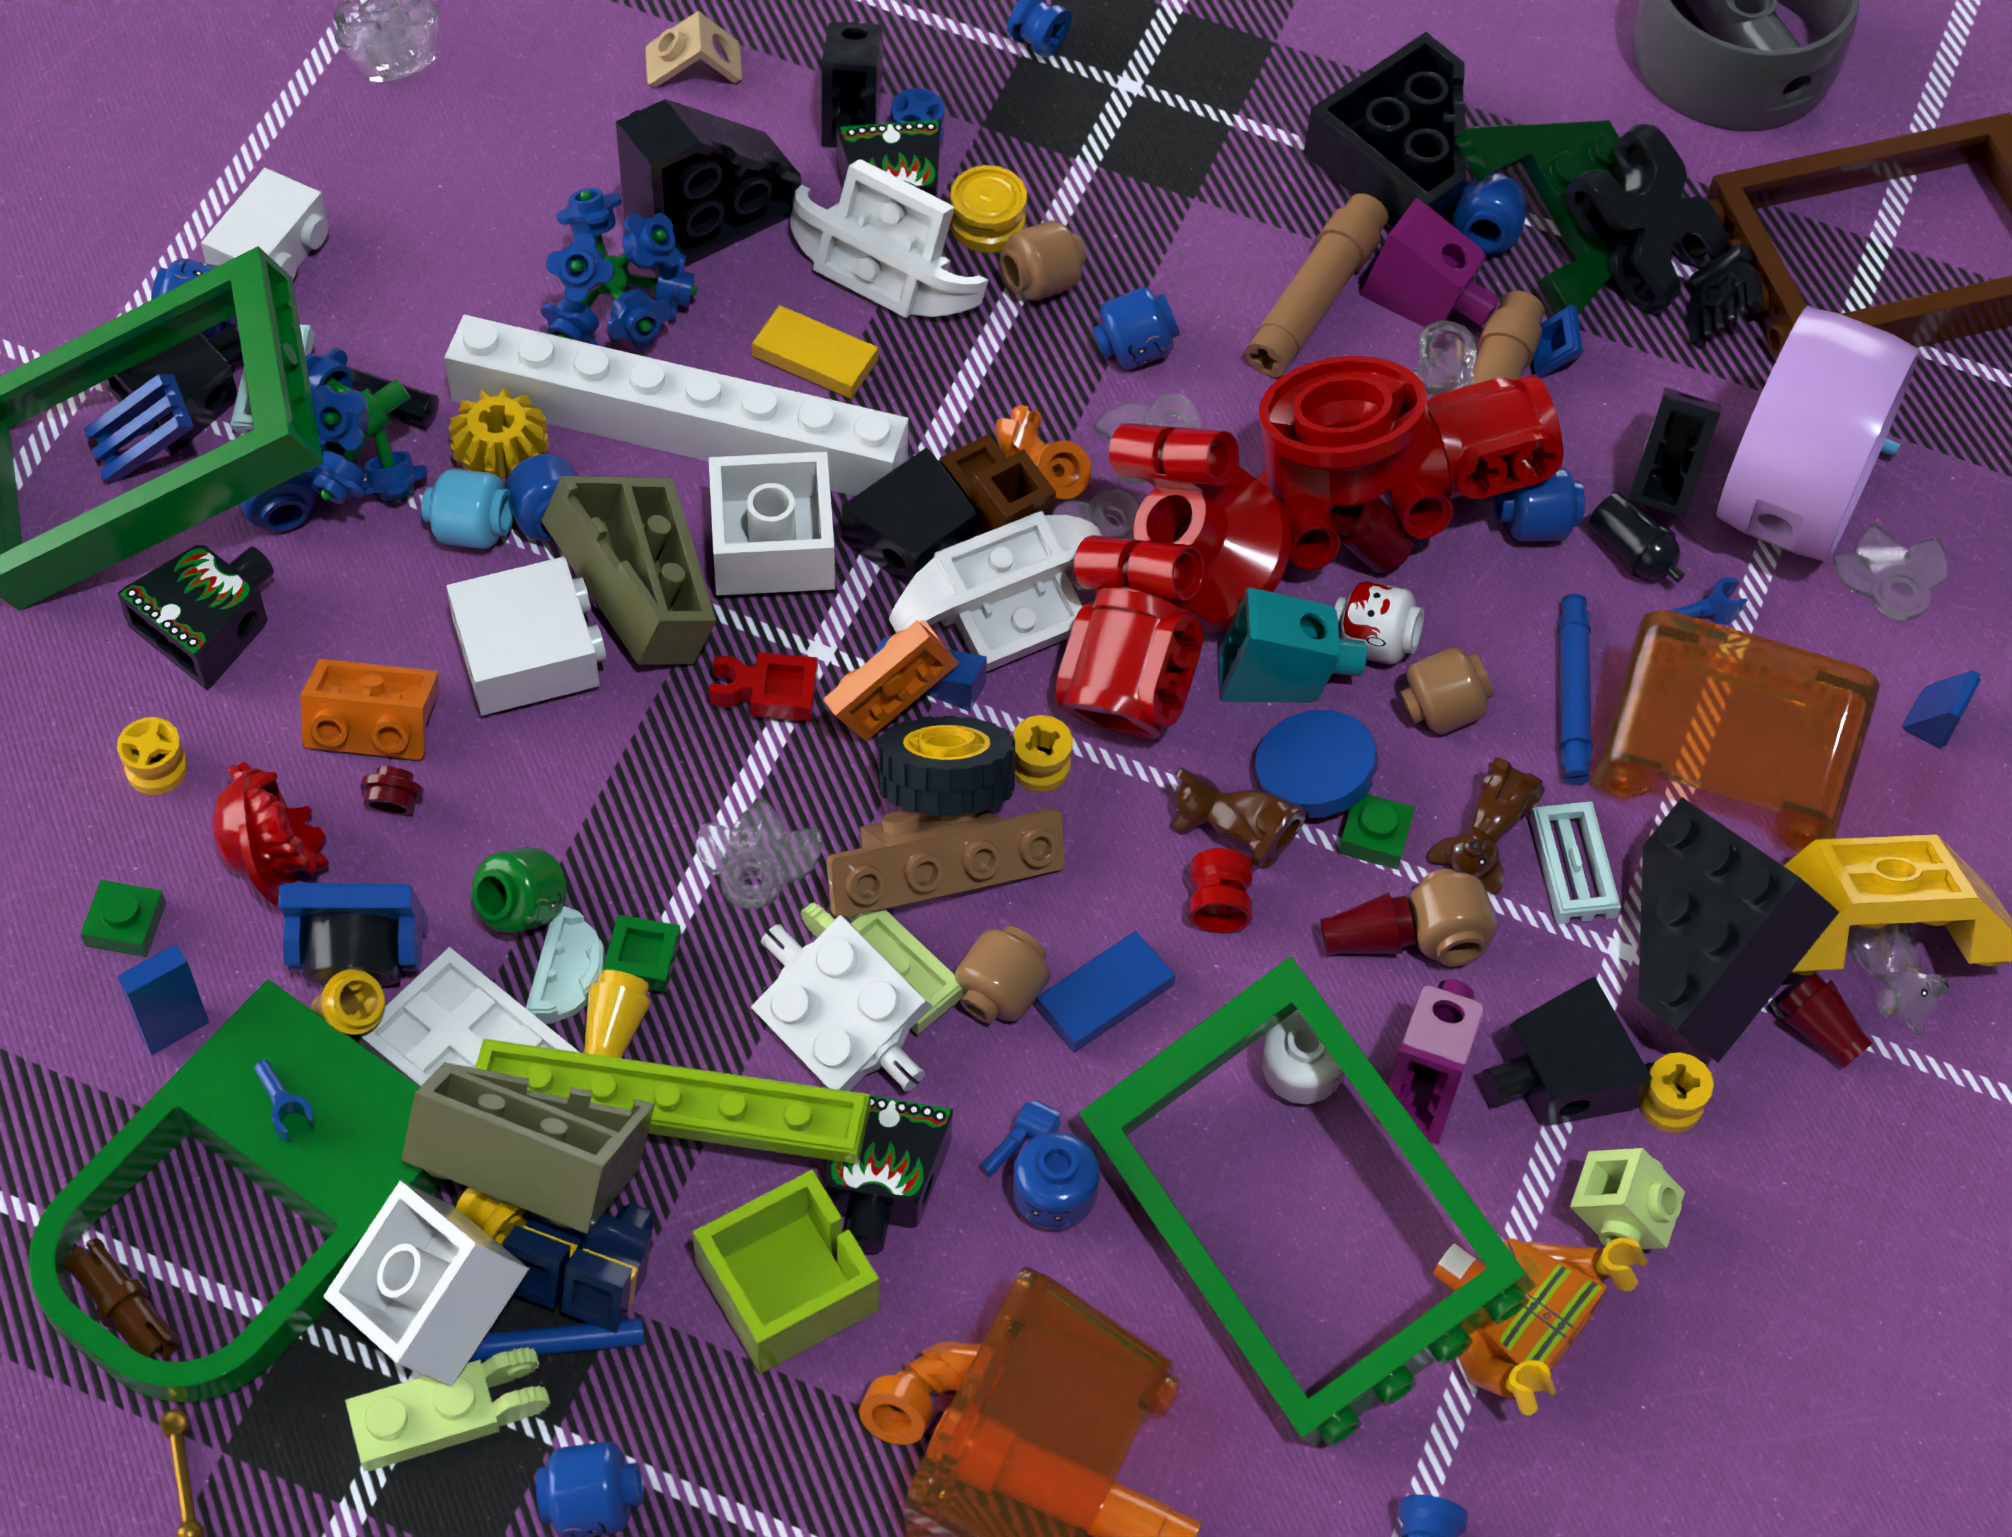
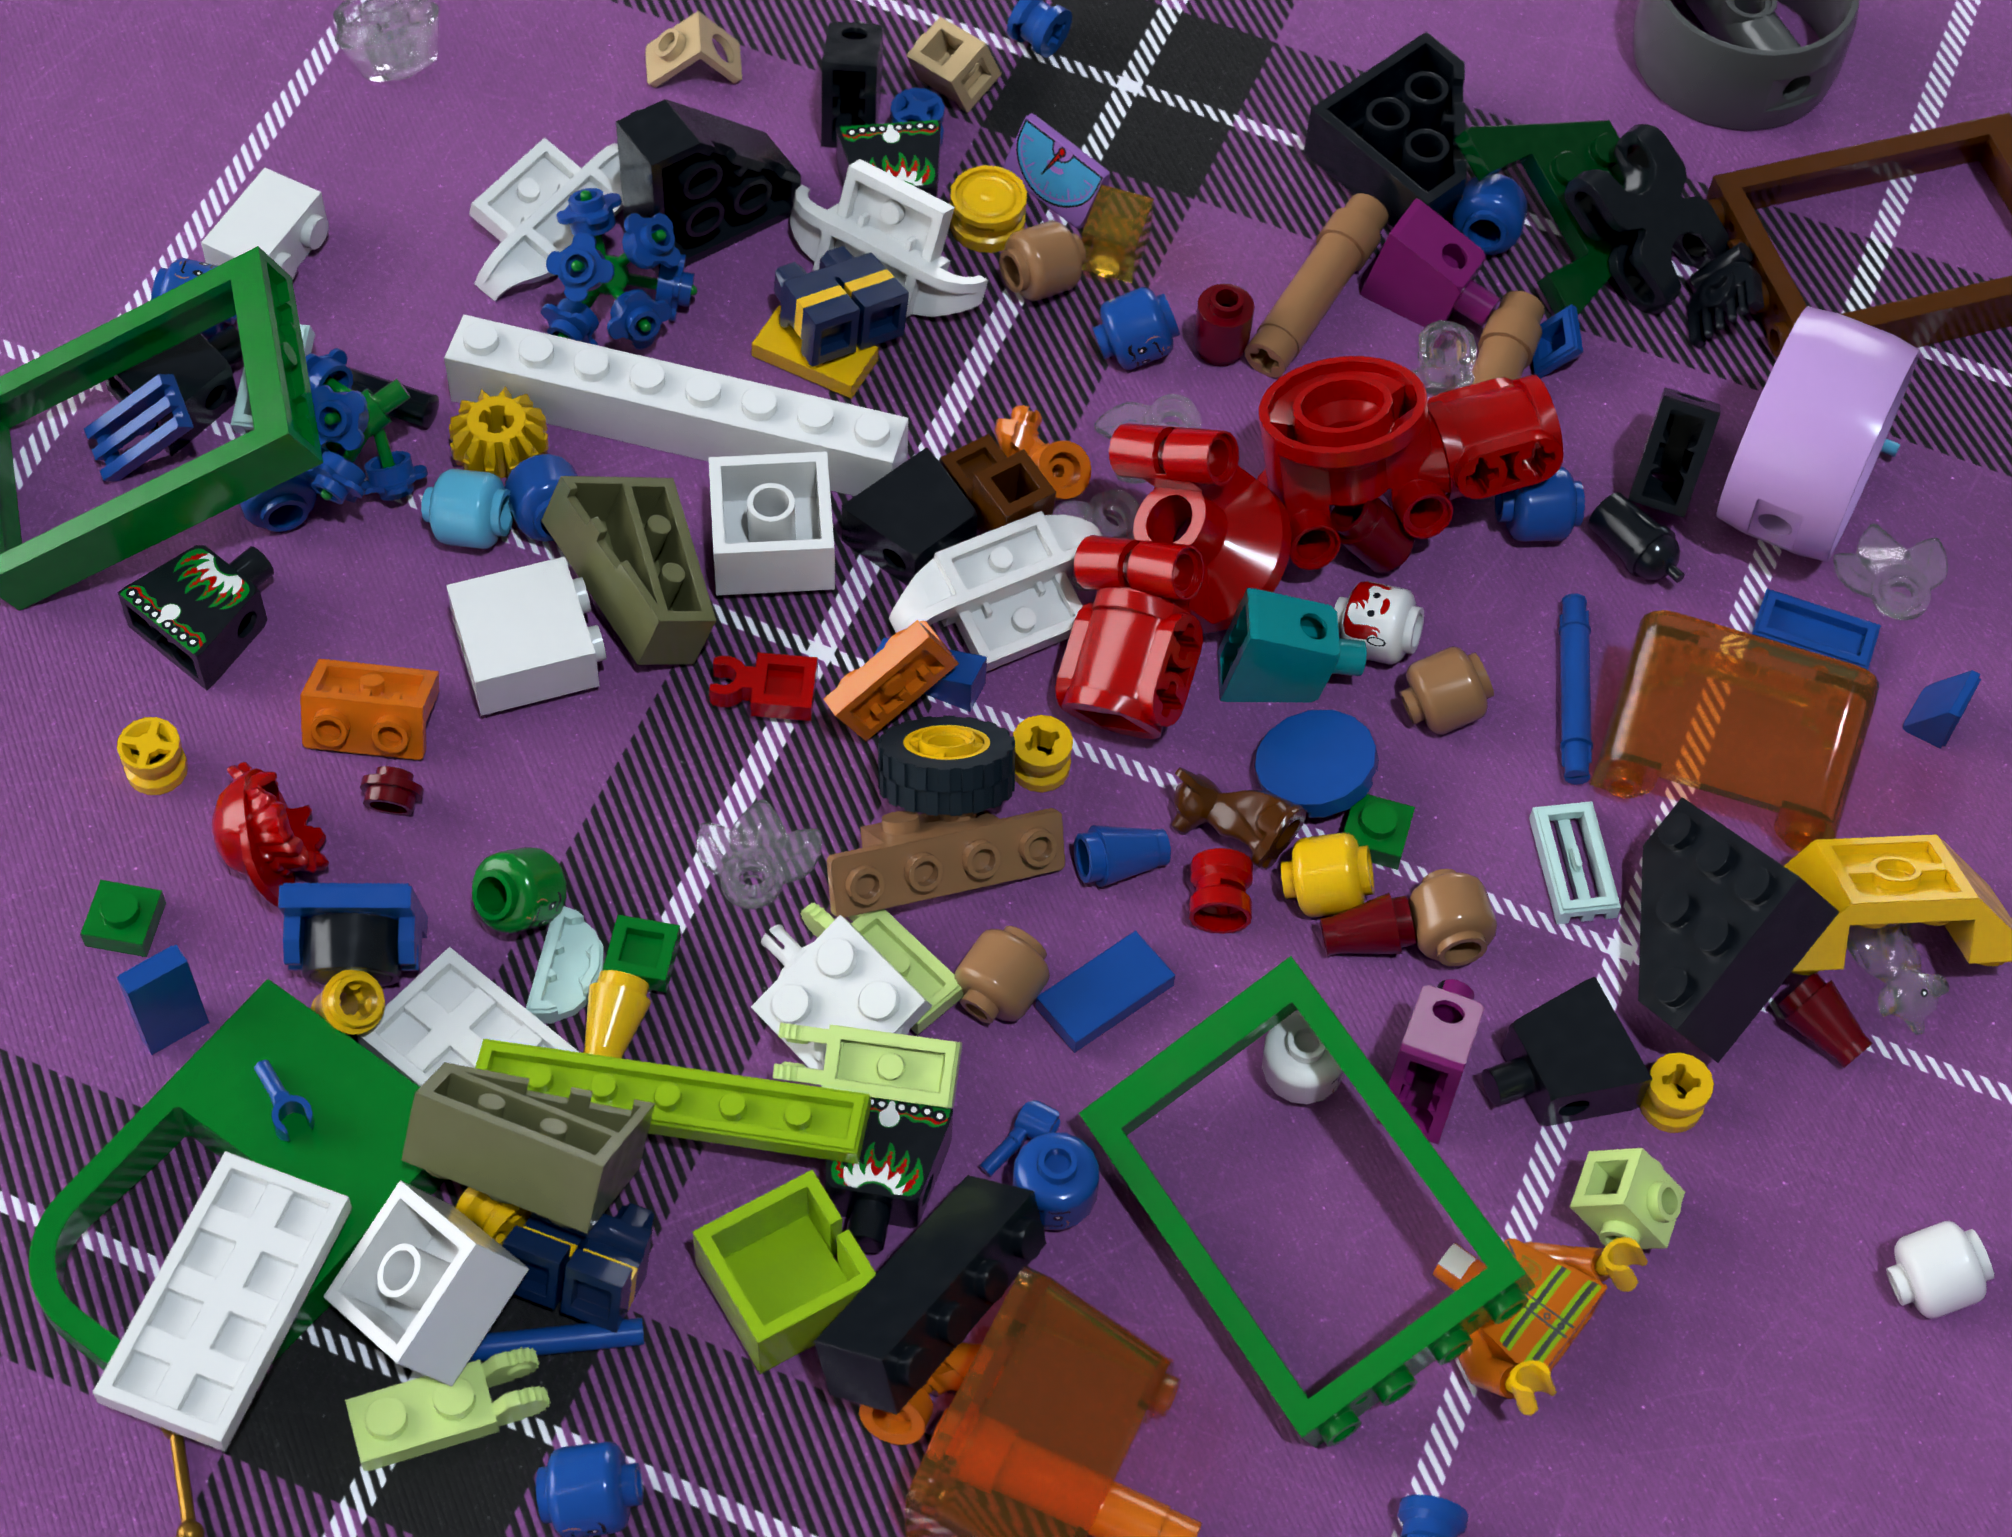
(121, 1301): reddish brown pin -> none
(223, 1301): none -> white plate
(524, 207): none -> white plate
(841, 304): none -> dark blue hips
(877, 1064): none -> yellowish green hinge
(930, 1294): none -> black brick
(954, 63): none -> tan brick
(1056, 170): none -> slope
(1117, 233): none -> clear yellow brick
(1118, 853): none -> blue cone
(1223, 324): none -> dark red brick
(1328, 874): none -> yellow head
(1504, 799): reddish brown animal -> none
(1717, 604): blue hand -> none
(1816, 628): none -> blue tile
(1940, 1269): none -> white head

